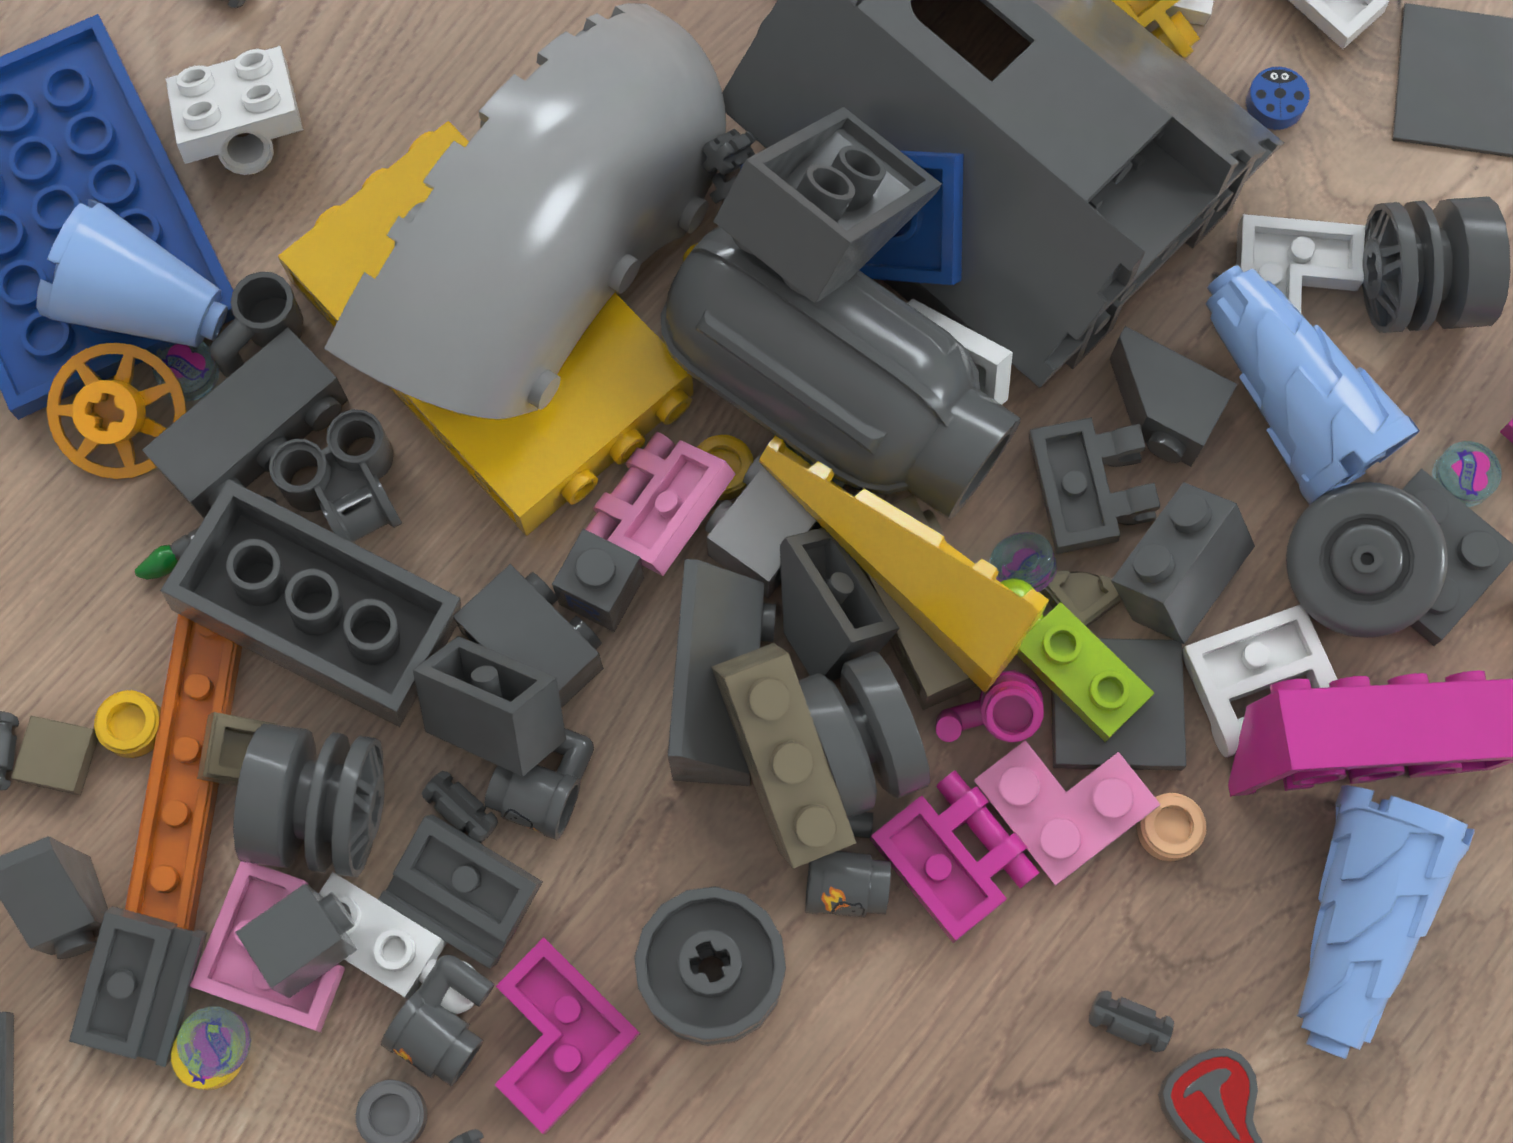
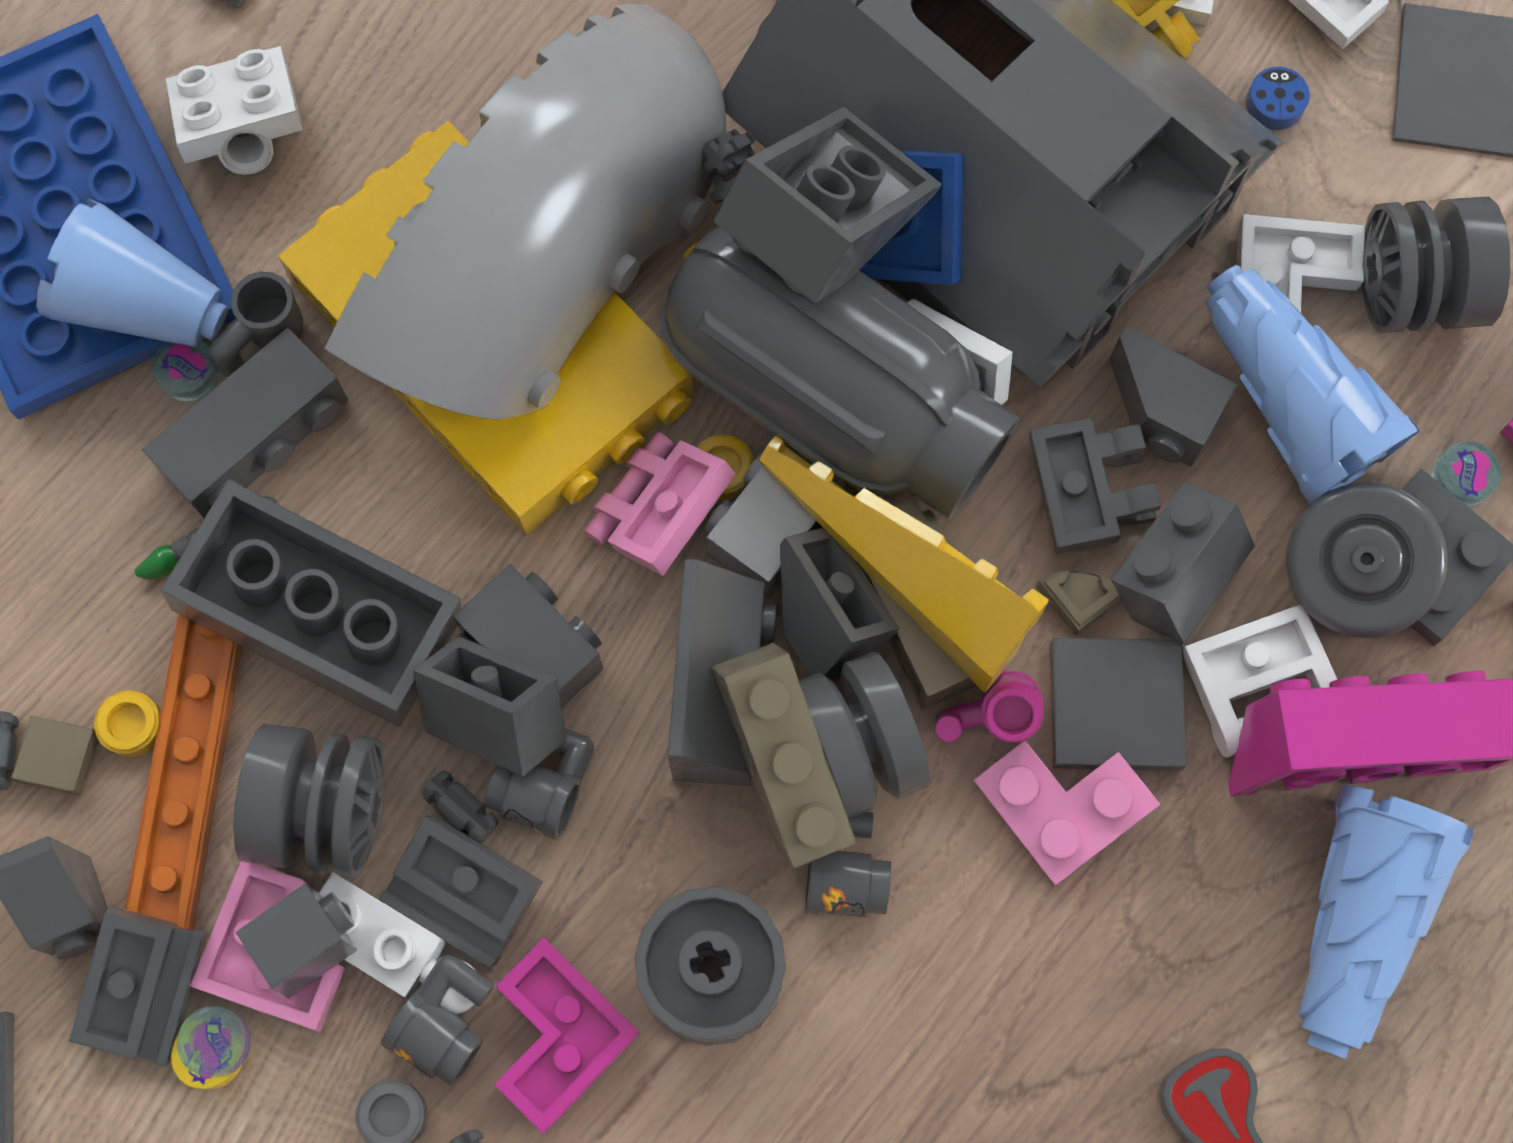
(110, 408): light orange wheel -> none
(226, 747): dark tan tile -> none
(344, 484): dark grey piece -> none
(598, 580): dark grey brick -> none
(939, 867): dark pink plate -> none
(1026, 558): clear light blue tile -> none
(1081, 668): lime plate -> none
(1131, 1021): dark grey piece -> none
(1172, 828): light nougat tile -> none

